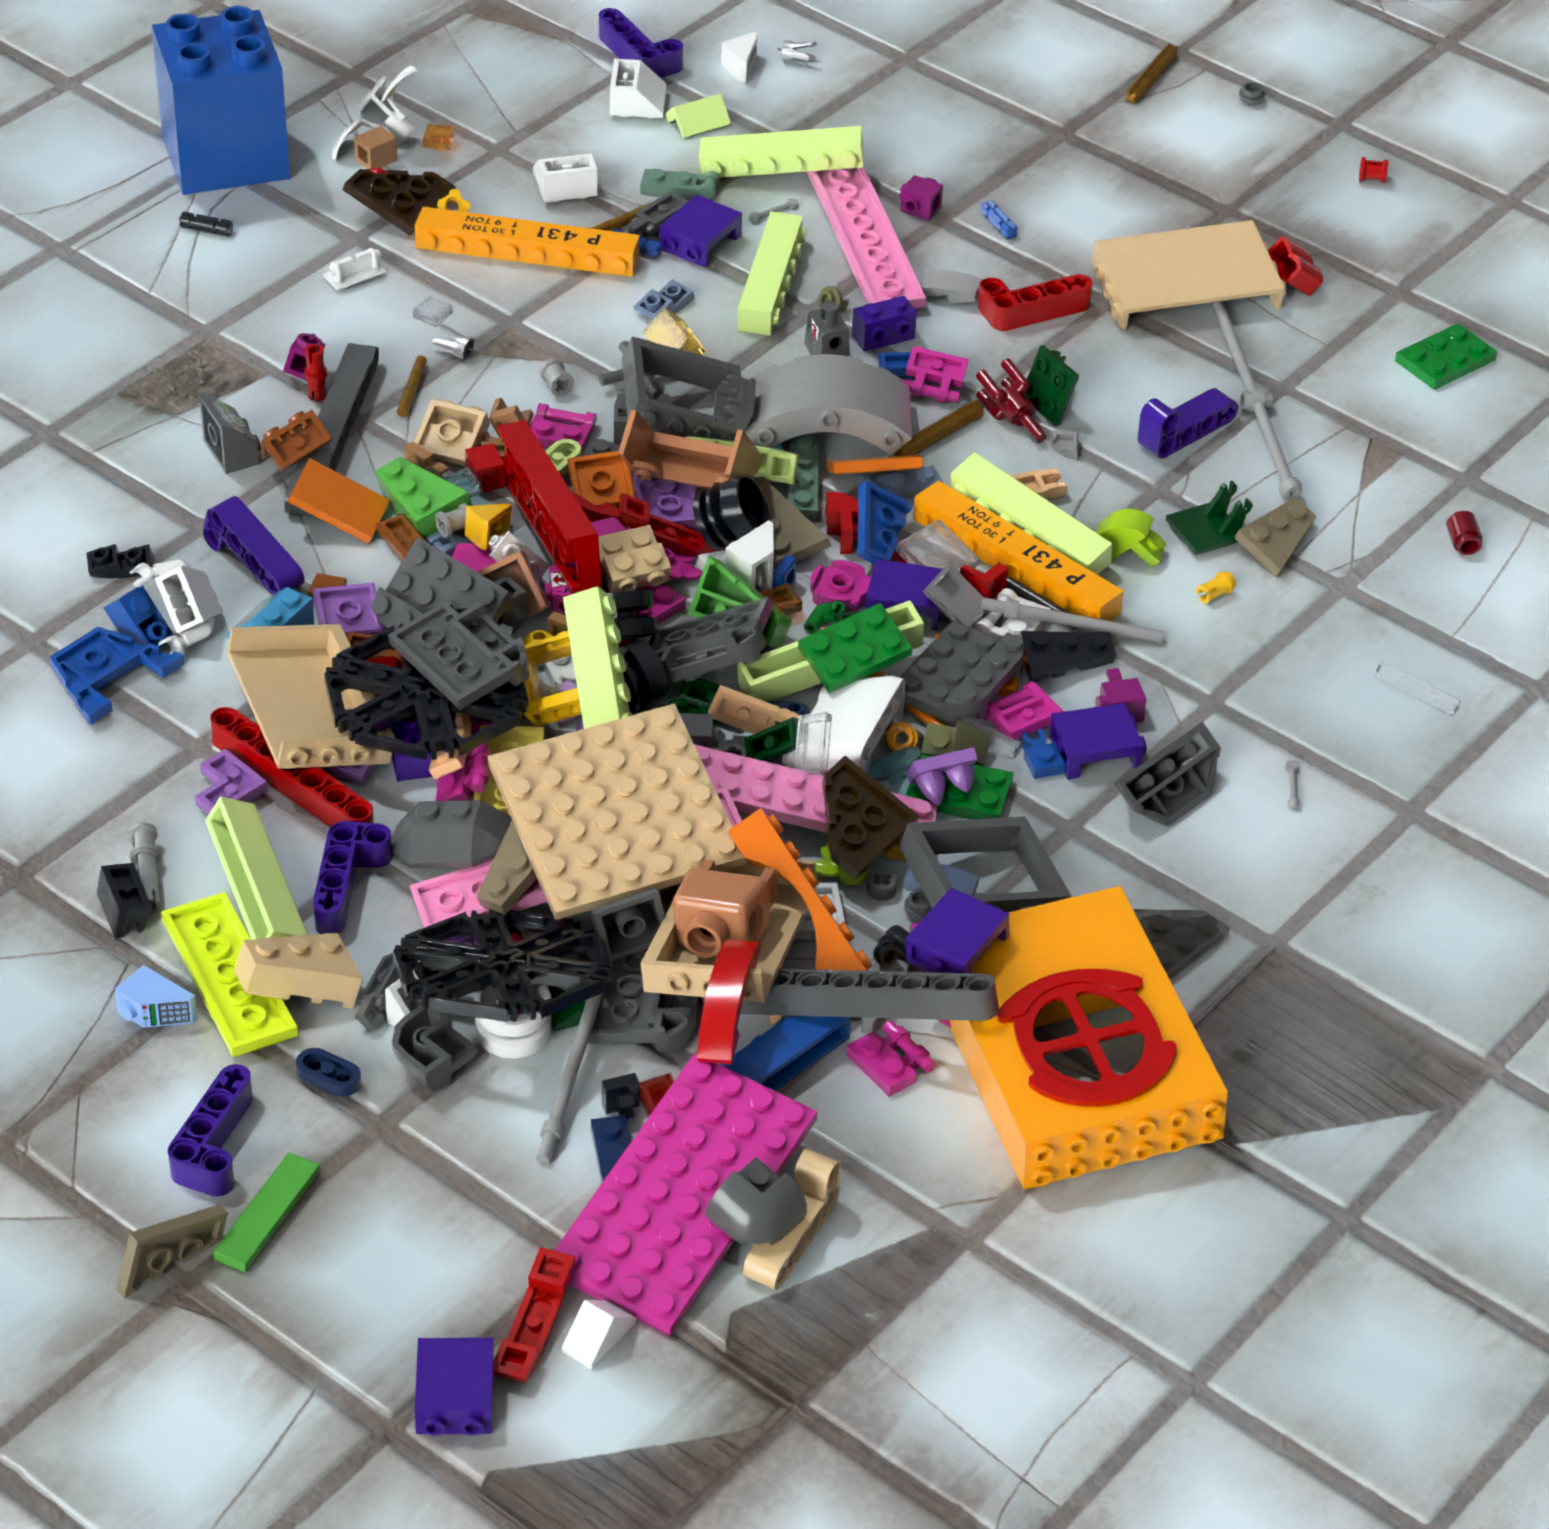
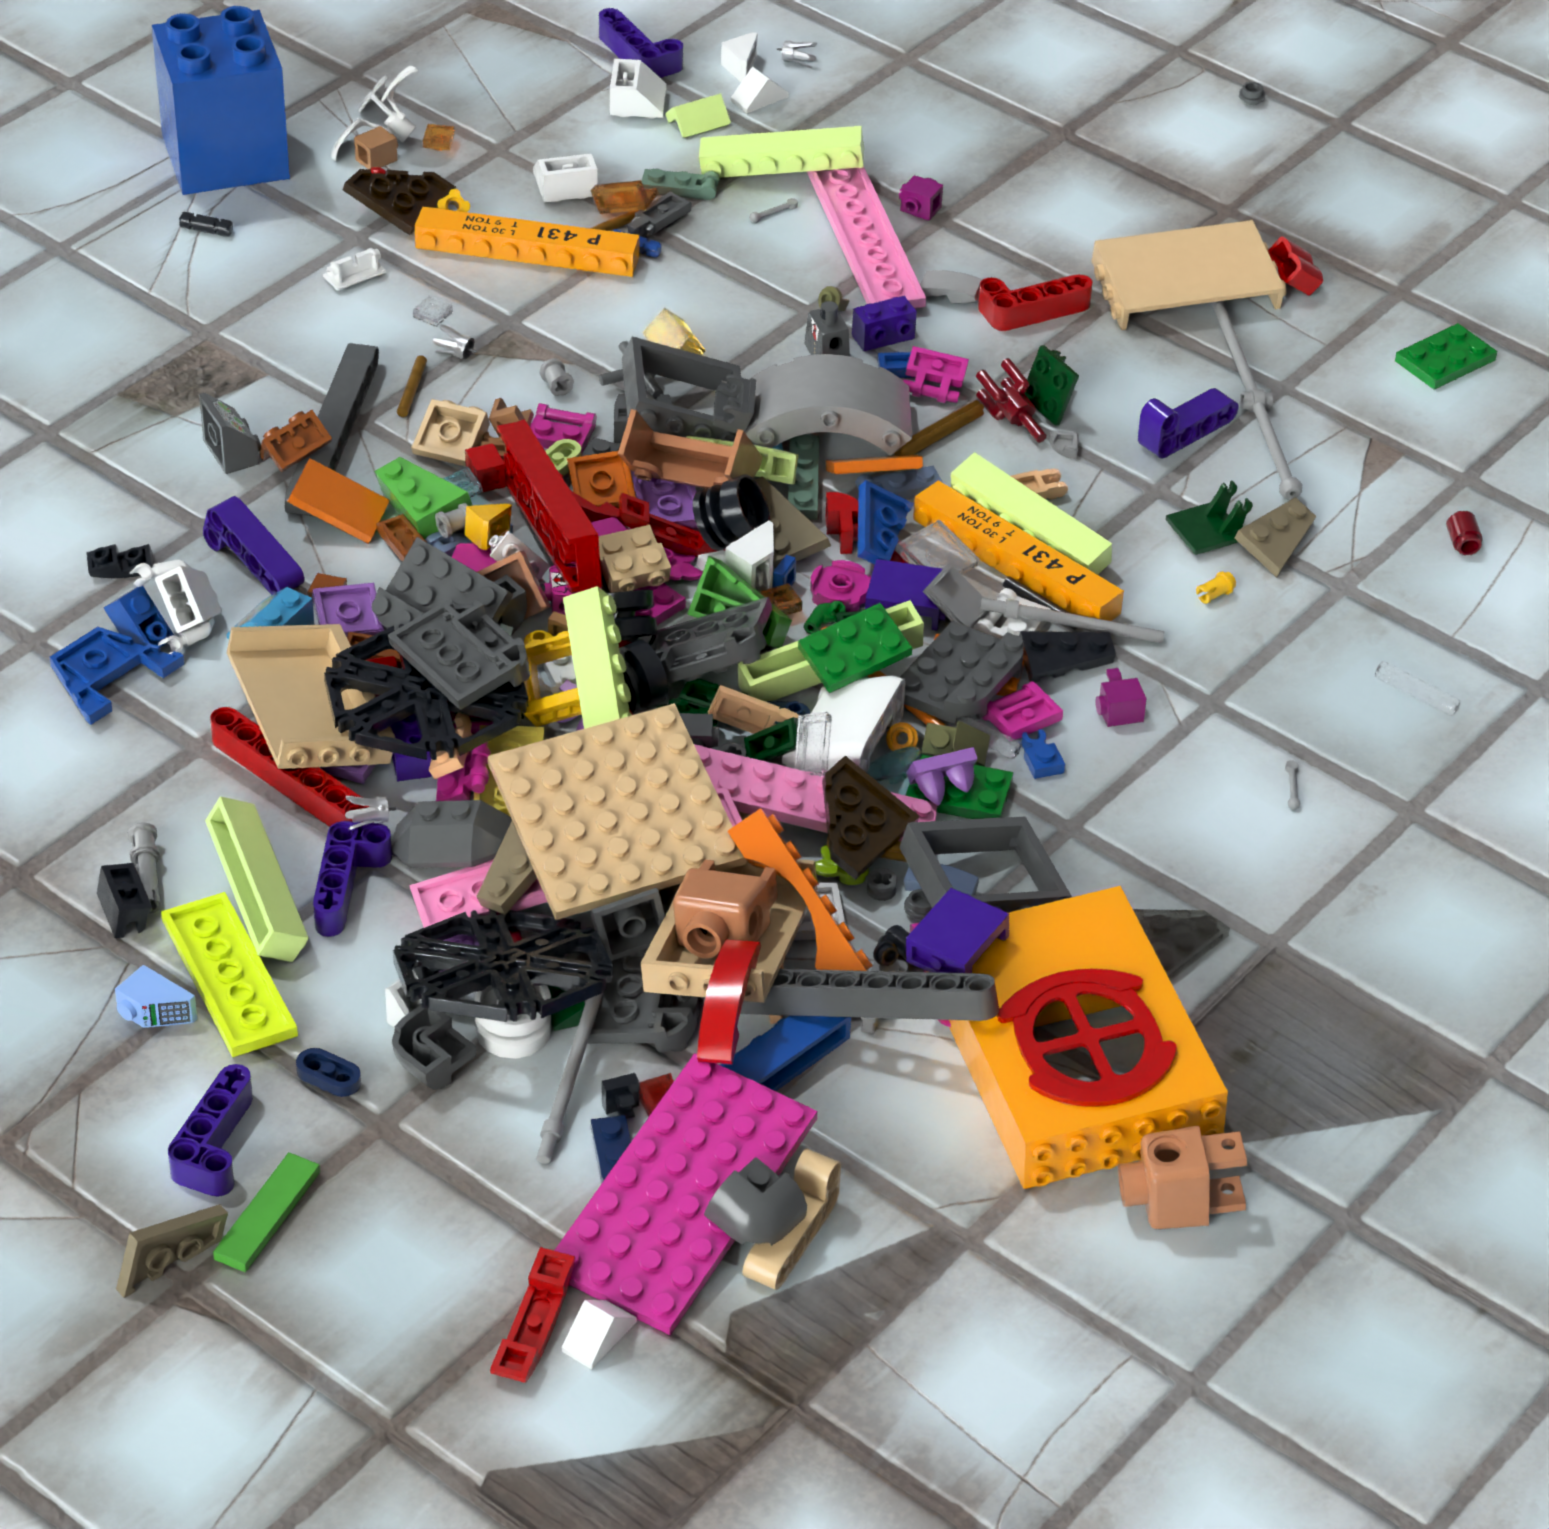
(230, 779): medium lavender plate -> none
(296, 357): magenta brick -> none
(299, 966): tan wedge -> none
(315, 372): red pin -> none
(373, 997): dark grey hinge -> none
(376, 812): none -> flat silver piece
(423, 459): medium nougat plate -> none
(454, 1386): dark purple panel -> none
(622, 196): none -> clear orange panel
(672, 297): sand blue slope -> none
(698, 228): dark purple panel -> none
(757, 92): none -> white slope
(771, 273): yellowish green brick -> none
(881, 1062): dark pink plate -> none
(988, 583): red panel -> none
(999, 219): axle -> none
(1096, 736): dark purple panel -> none
(1132, 530): lime brick -> none
(1151, 73): pearl gold axle -> none
(1173, 777): dark grey wedge -> none
(1176, 1179): none -> nougat piece
(1373, 170): red bush -> none

